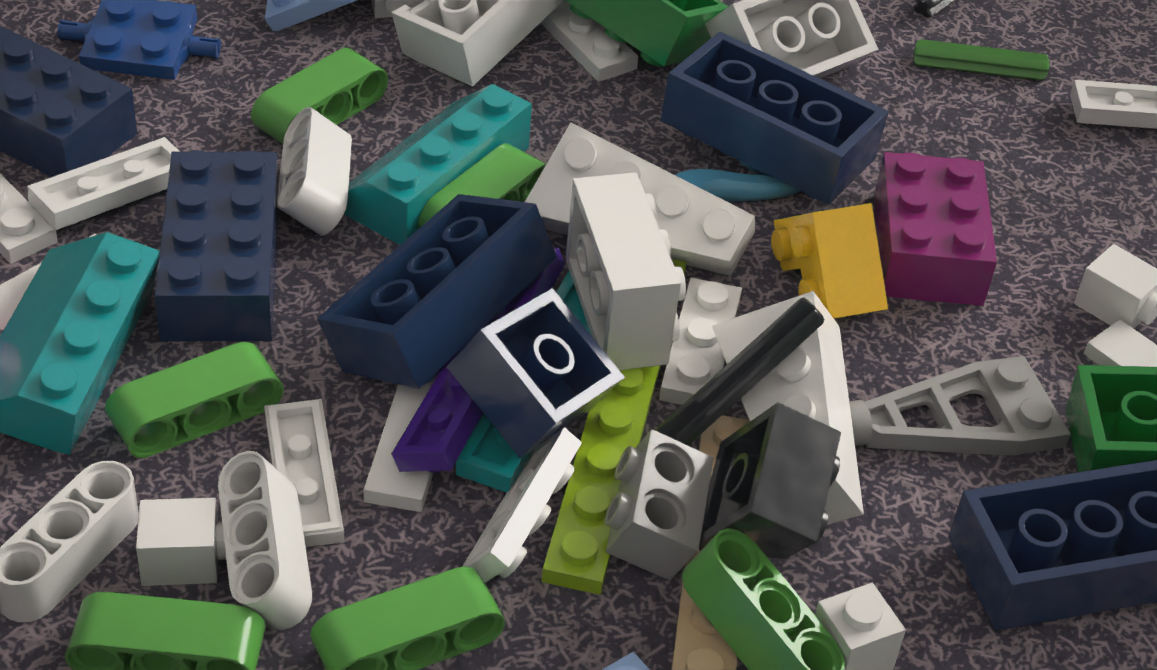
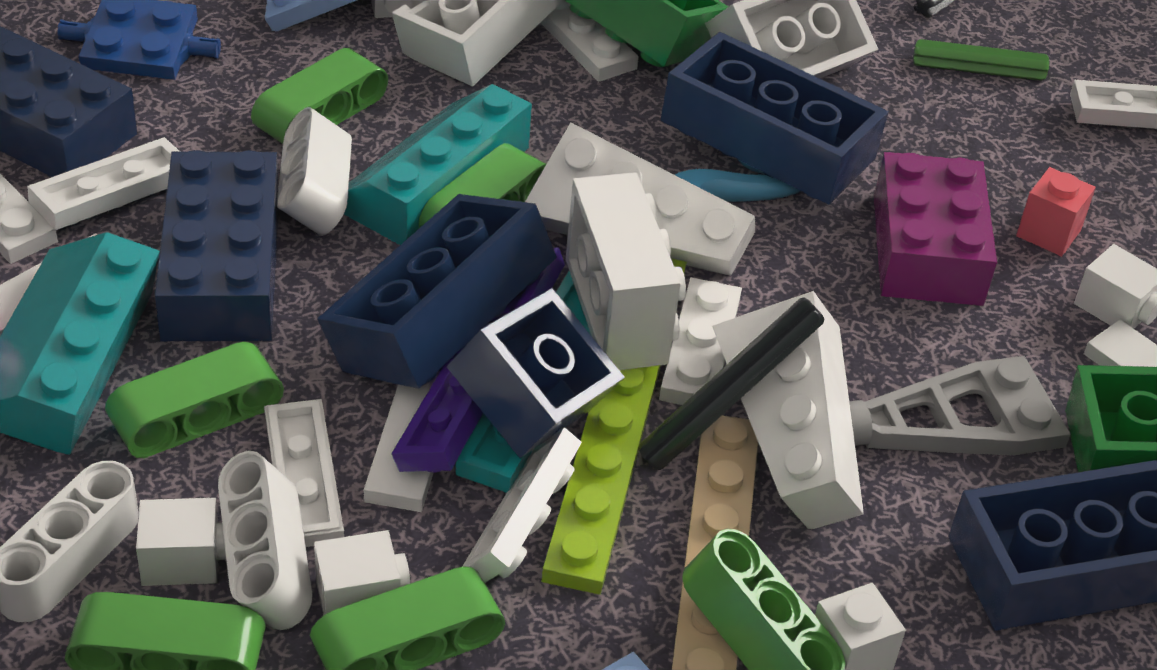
(357, 569): none -> white brick
(659, 504): light grey brick -> none
(773, 482): black slope -> none
(835, 258): yellow brick -> none
(1055, 211): none -> coral brick

